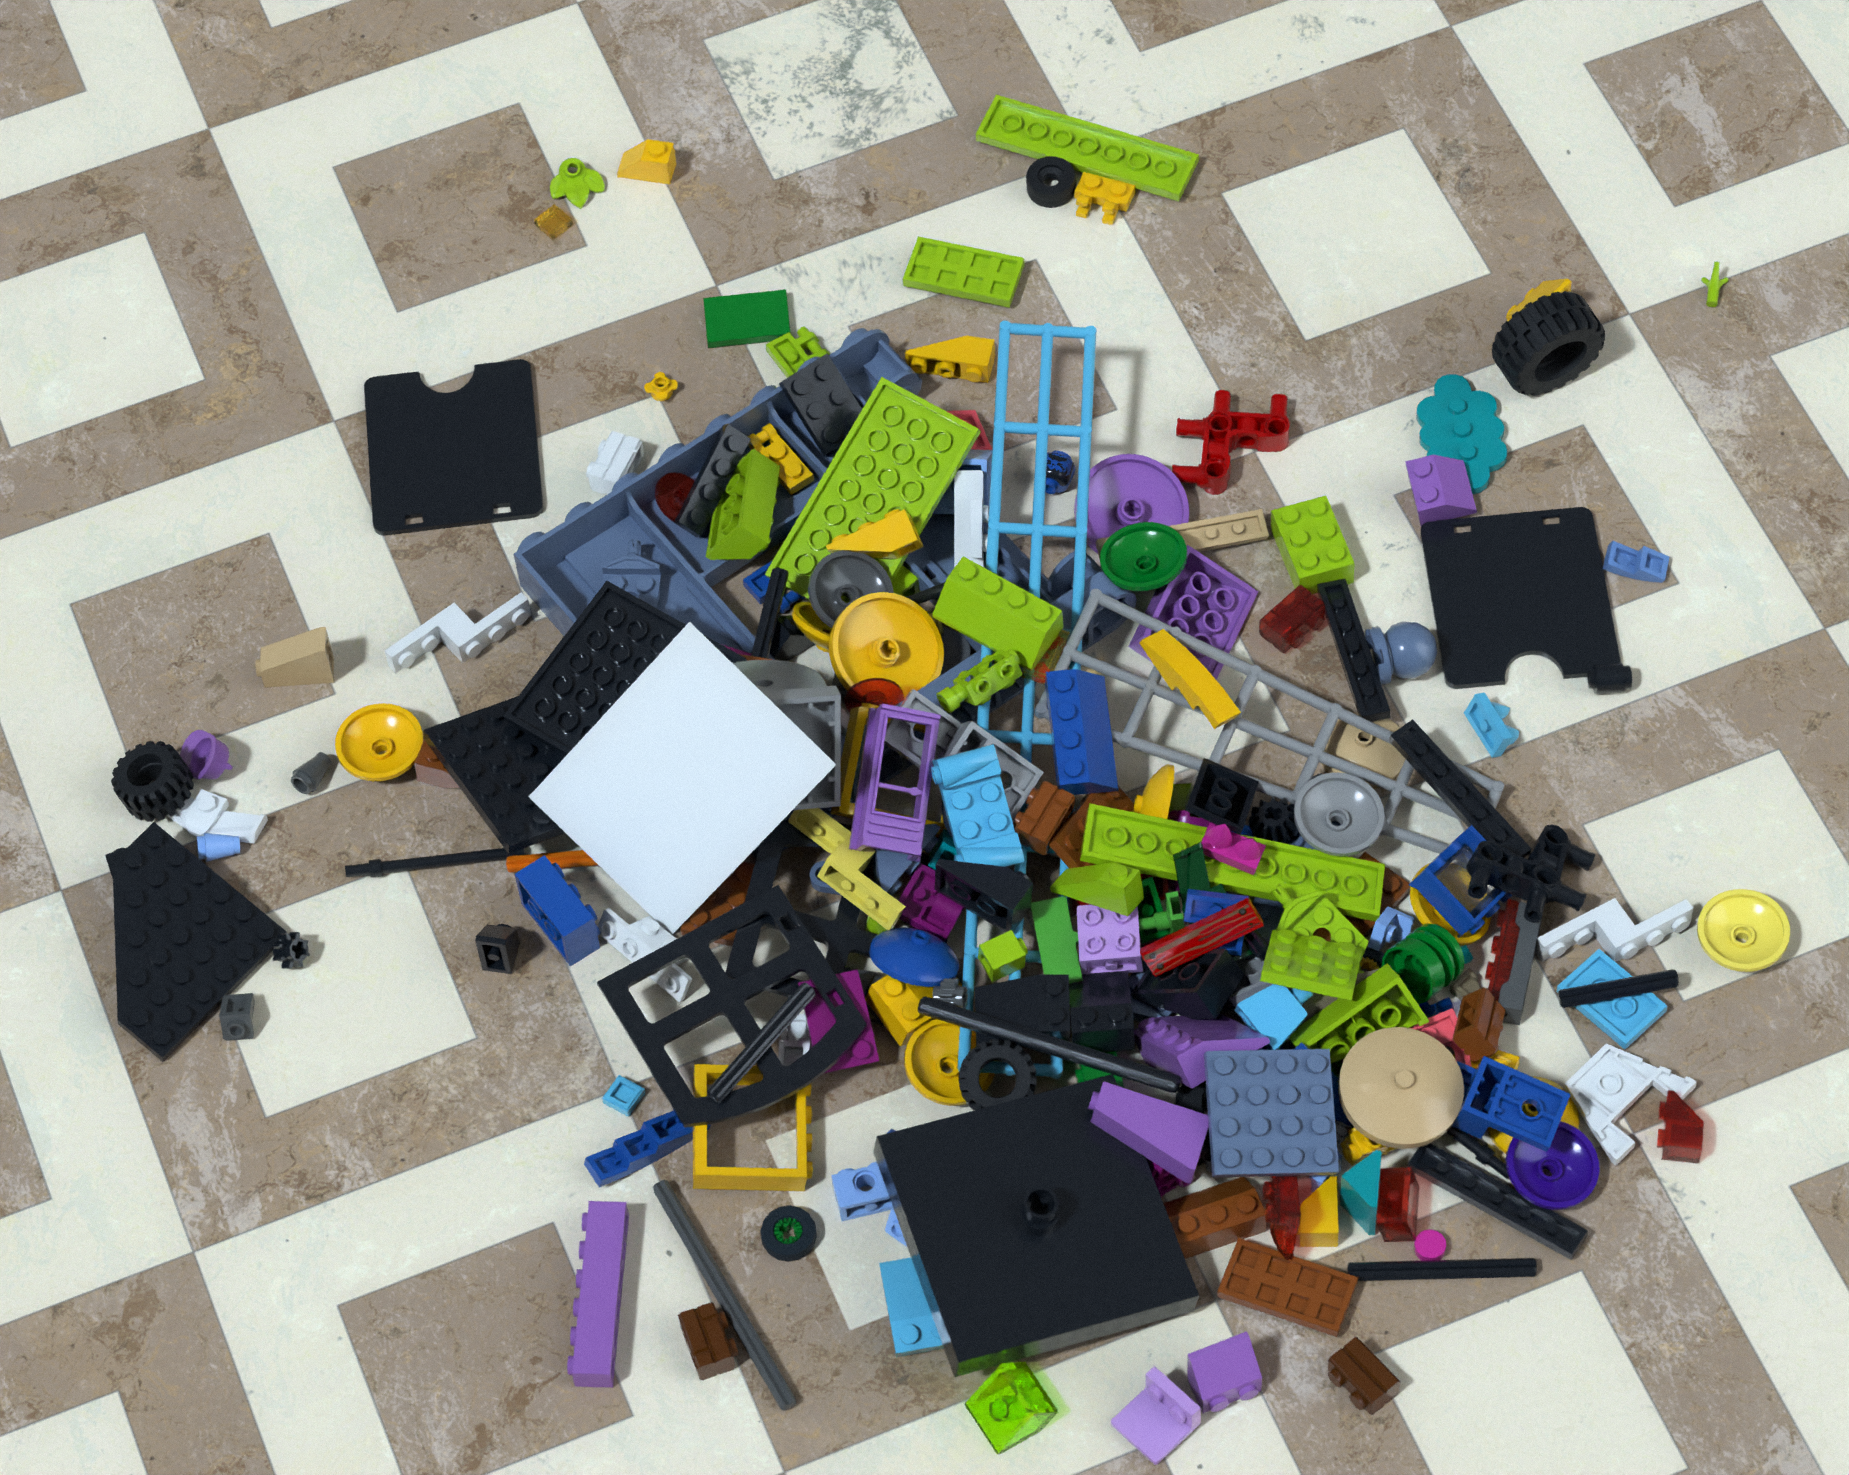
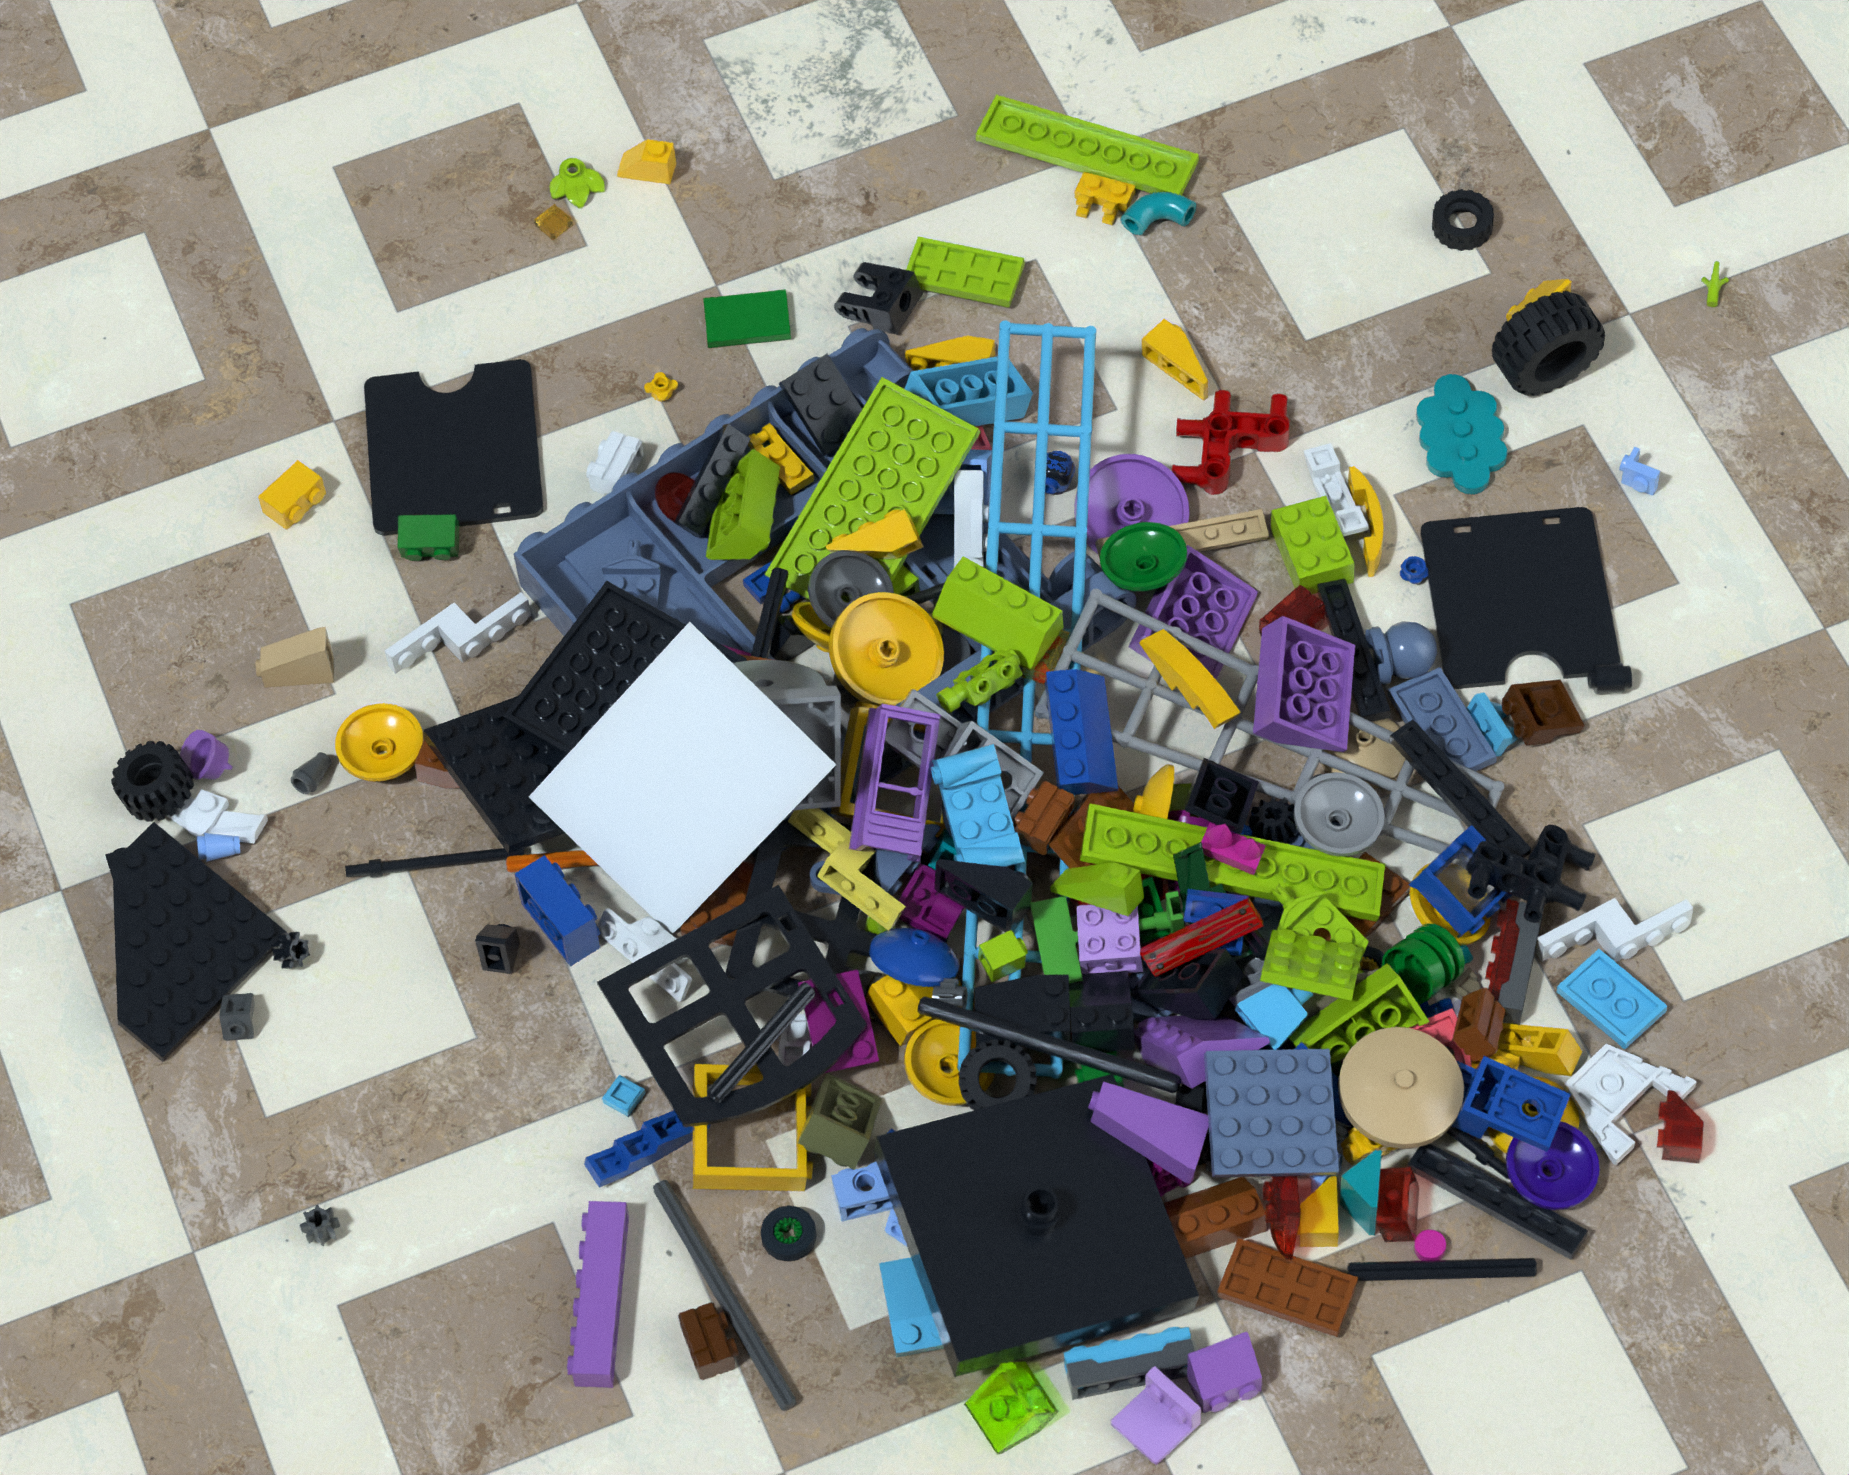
(292, 495): none -> yellow brick
(319, 1233): none -> dark grey gear
(428, 536): none -> green brick
(790, 353): lime plate -> none
(840, 1121): none -> olive slope
(874, 692): clear red dish -> none
(891, 303): none -> black brick
(970, 390): none -> medium azure brick
(1048, 168): black tyre -> none
(1124, 1363): none -> dark grey piece
(1158, 206): none -> teal cylinder
(1172, 353): none -> yellow slope
(1303, 686): none -> medium lavender slope
(1328, 481): none -> white slope
(1362, 1376): reddish brown brick -> none
(1364, 494): none -> yellow slope
(1390, 926): light blue bracket -> none
(1413, 564): none -> blue plate
(1440, 488): medium lavender slope -> none
(1443, 717): none -> sand blue plate
(1462, 237): none -> black tyre
(1541, 711): none -> reddish brown plate
(1541, 1048): none -> yellow slope
(1618, 988): black axle -> none
(1634, 564): medium blue slope -> none
(1637, 475): none -> light blue bracket
(1744, 916): light yellow dish -> none

